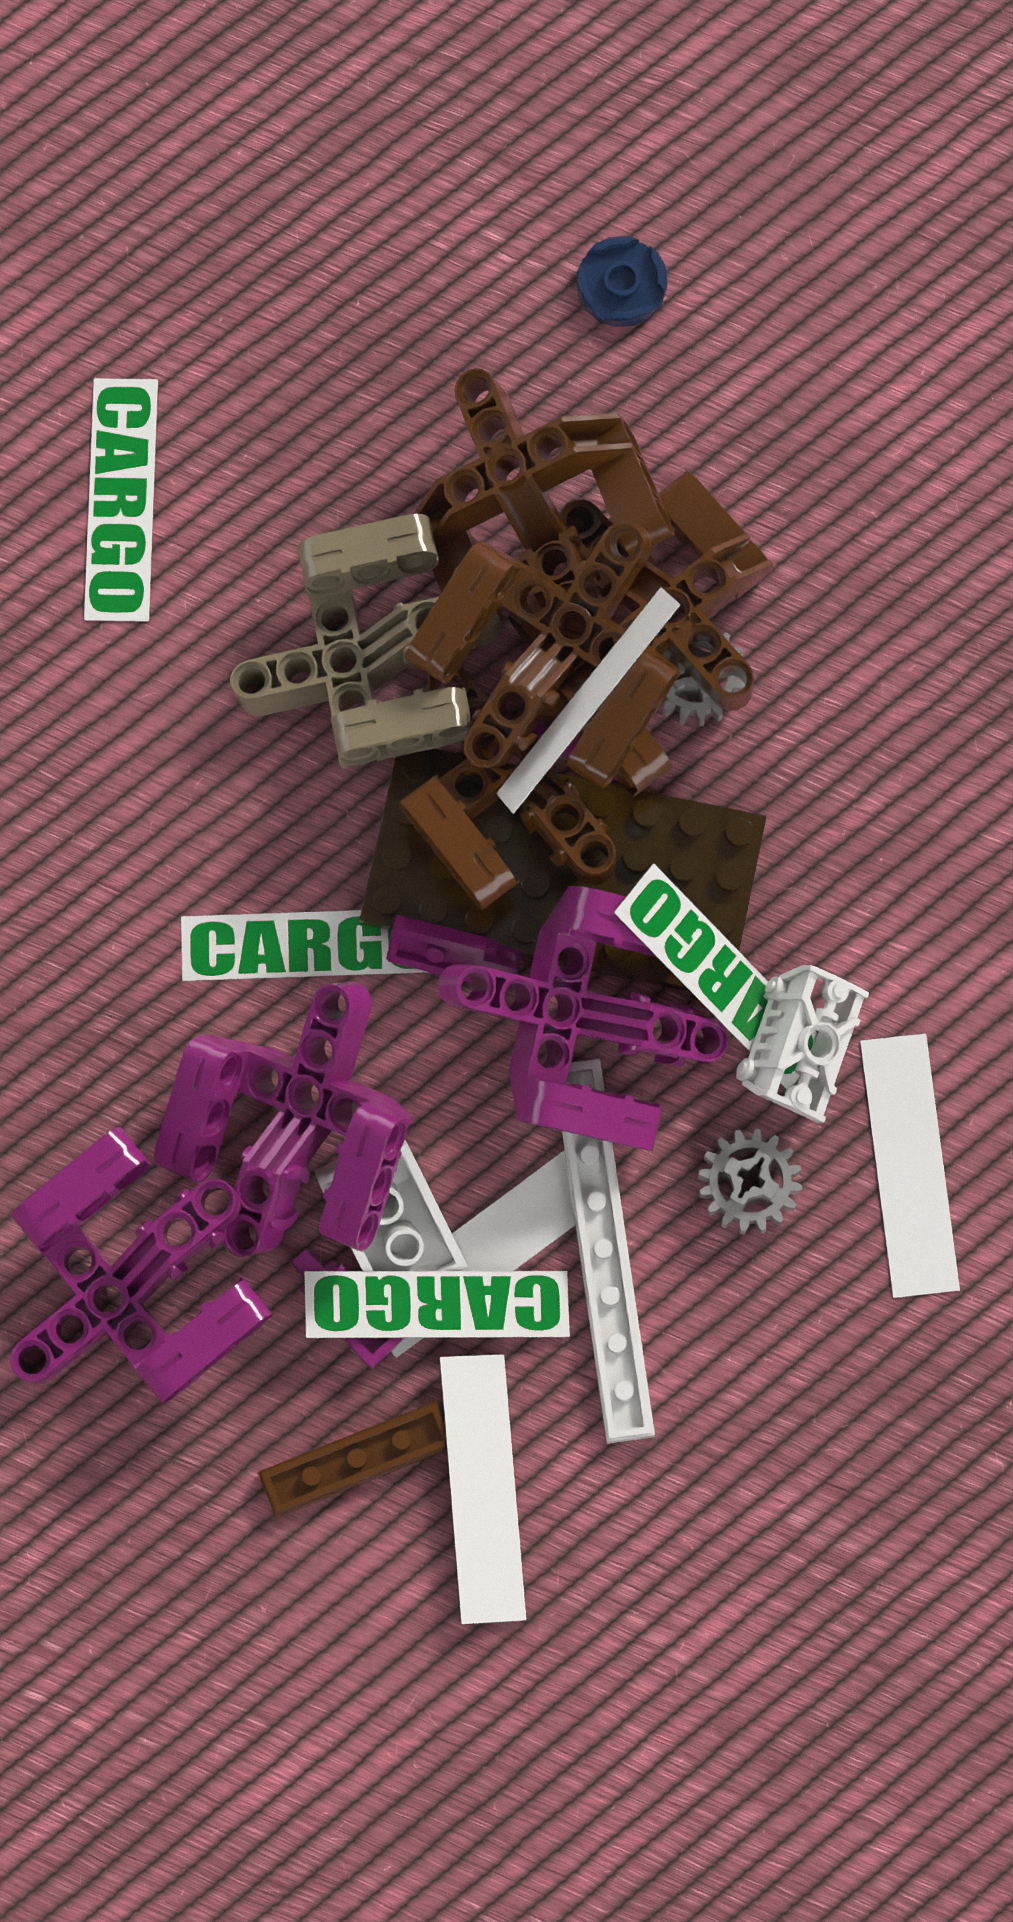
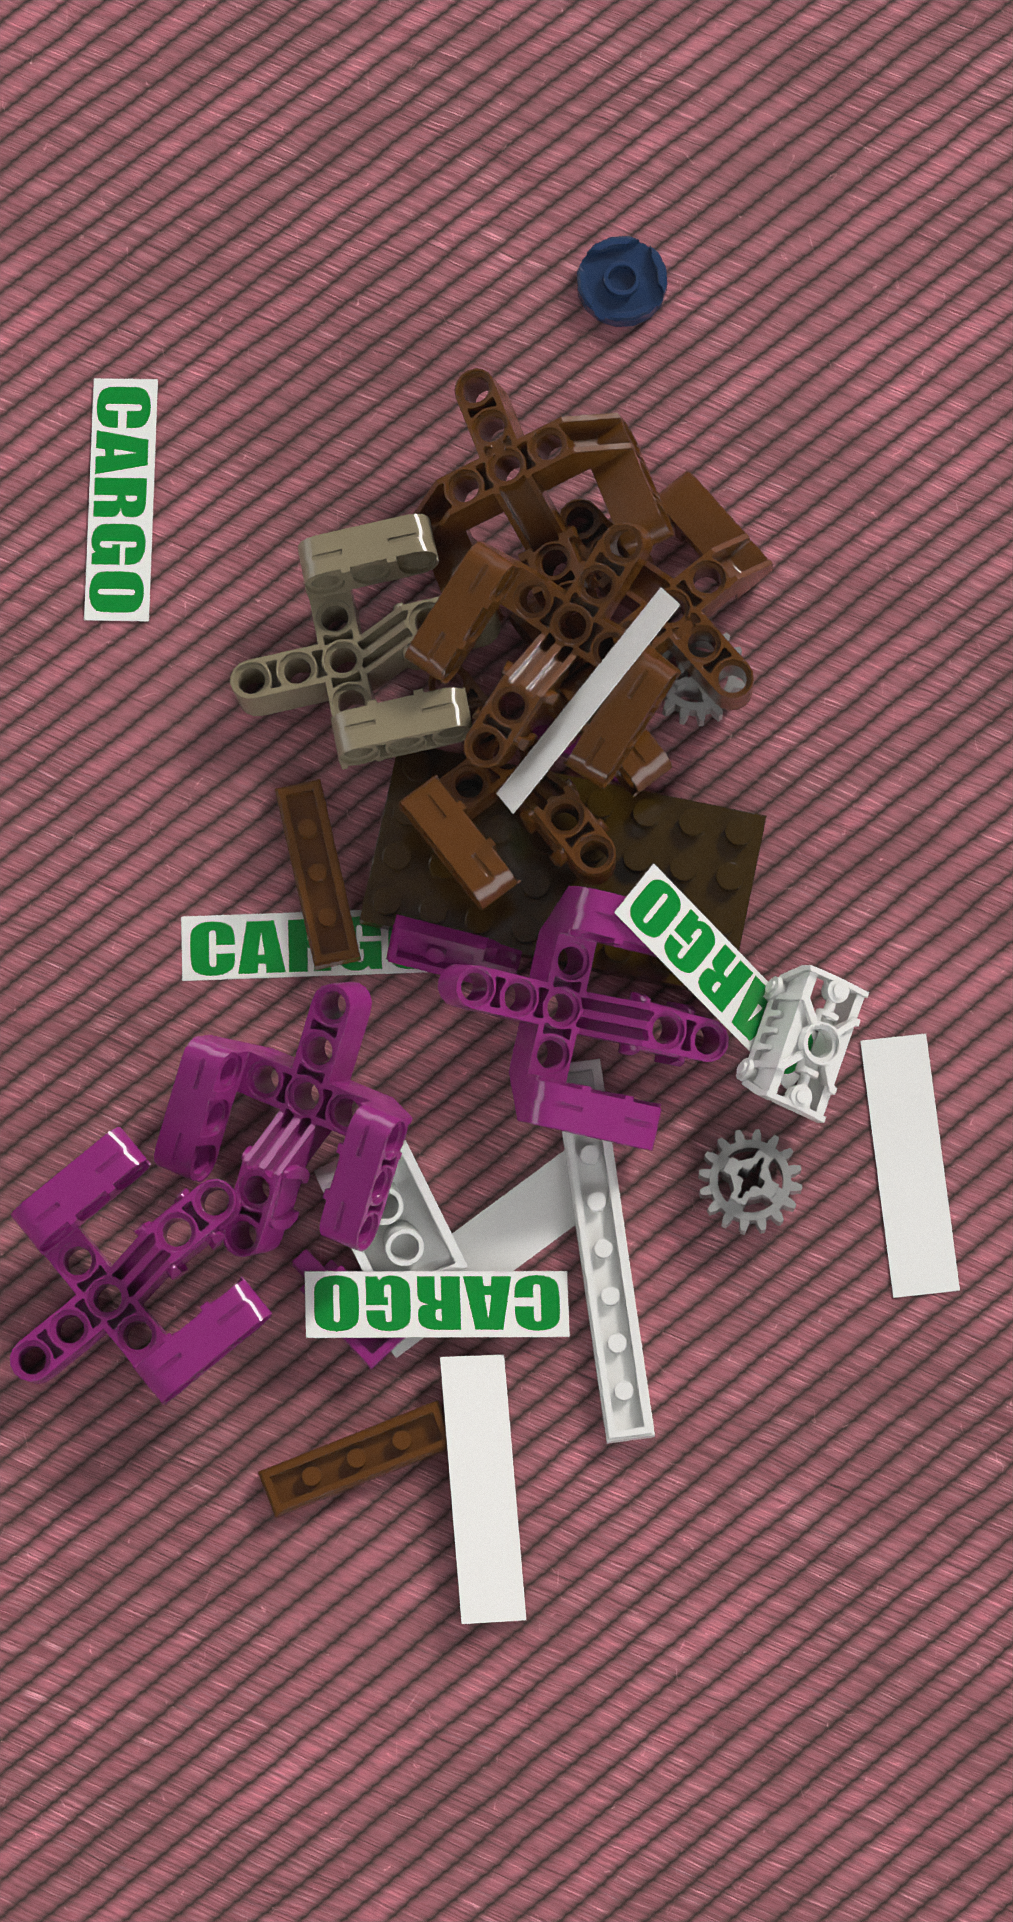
(317, 874): none -> reddish brown tile

